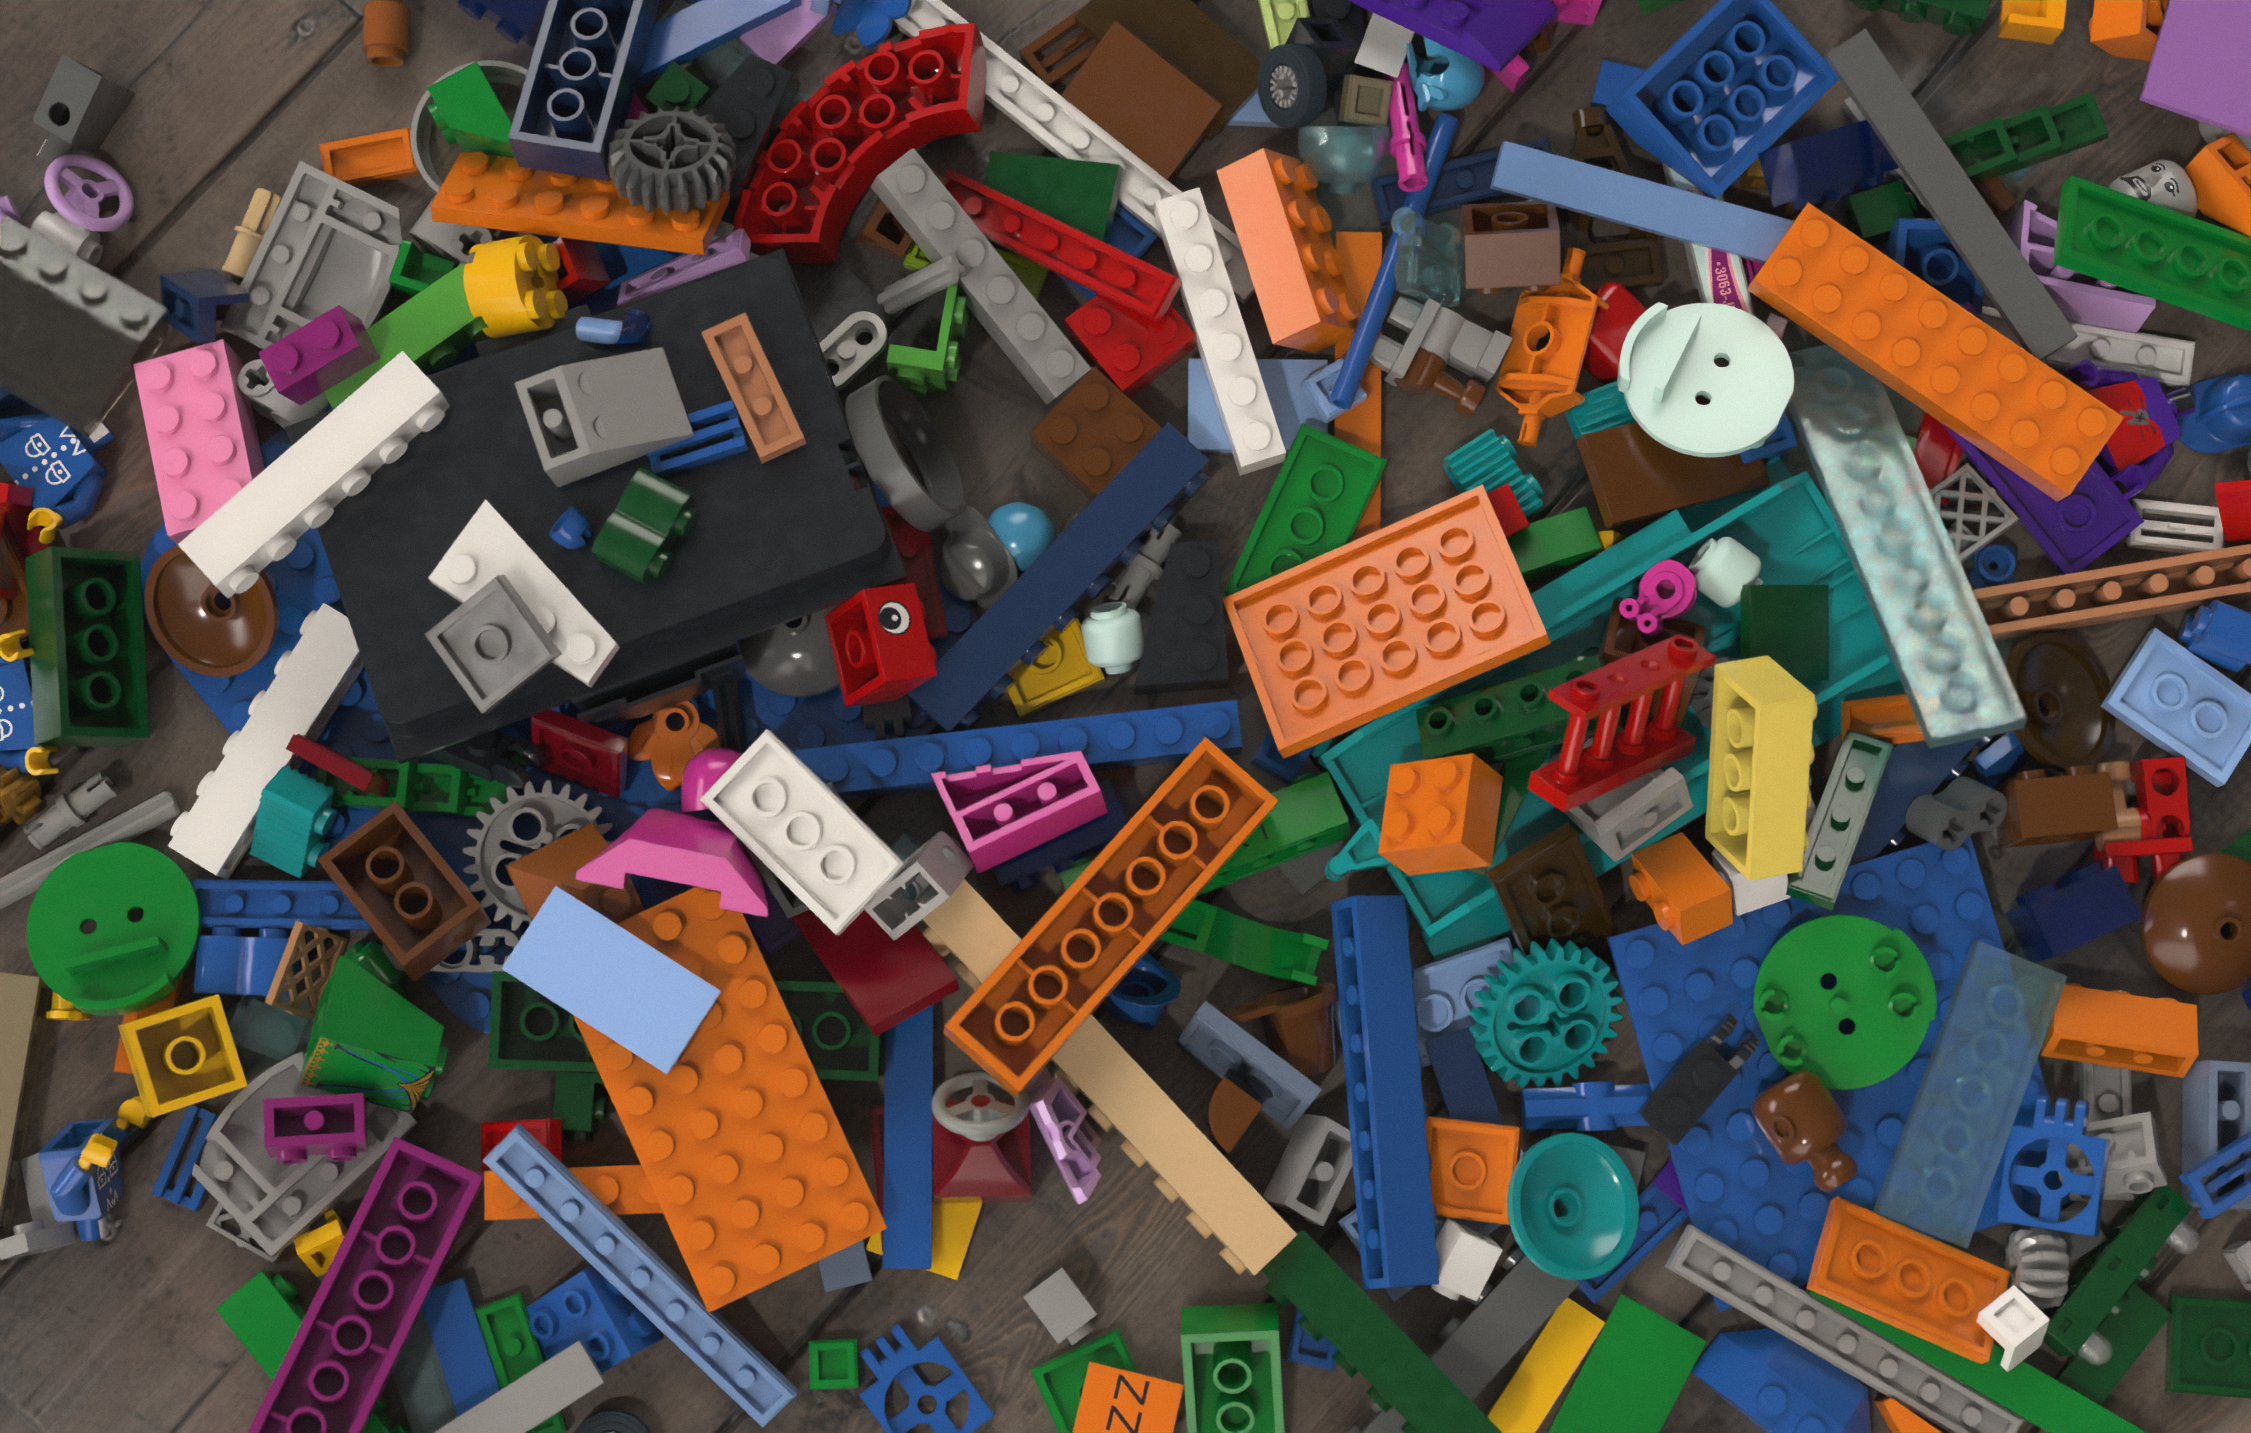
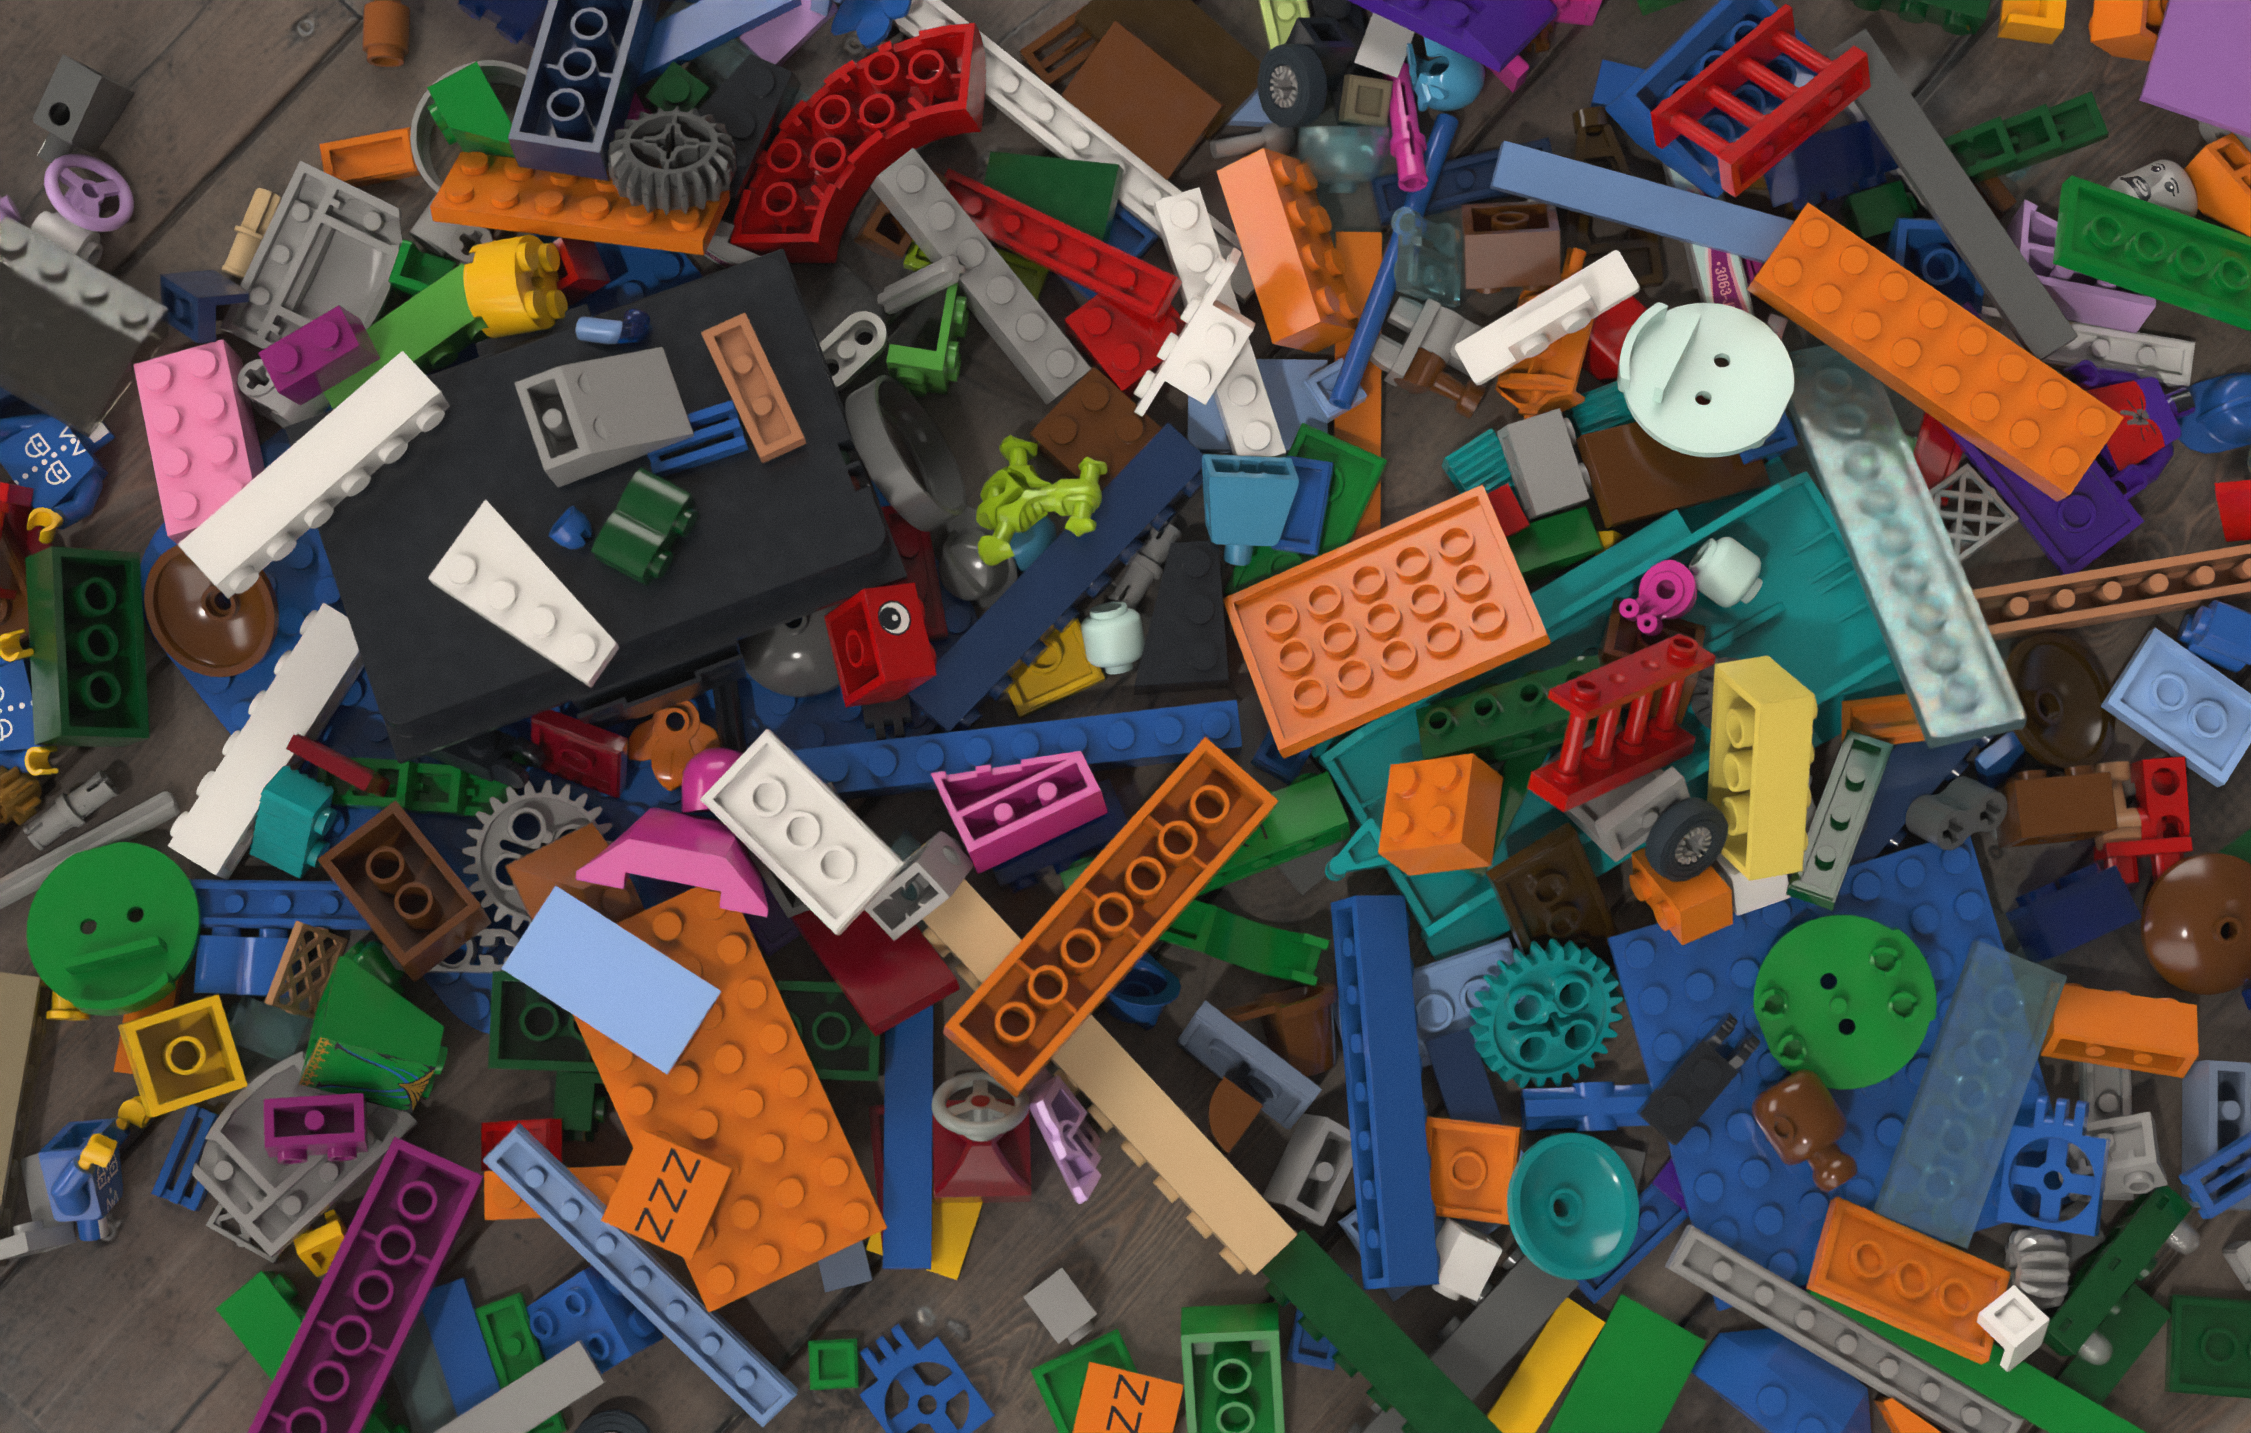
(493, 644): flat silver tile -> none
(667, 1194): none -> orange tile
(720, 255): lavender tile -> none
(1019, 499): none -> lime piece
(1205, 346): none -> white bracket
(1246, 501): none -> dark azure torso
(1271, 137): none -> light grey bar
(1308, 511): none -> blue tile
(1544, 463): none -> light grey brick
(1547, 318): none -> white bracket
(1704, 833): none -> black bush
(1772, 134): none -> red fence
(1787, 626): dark green tile -> none
(2003, 556): blue plate -> none
(2142, 506): white tile -> none

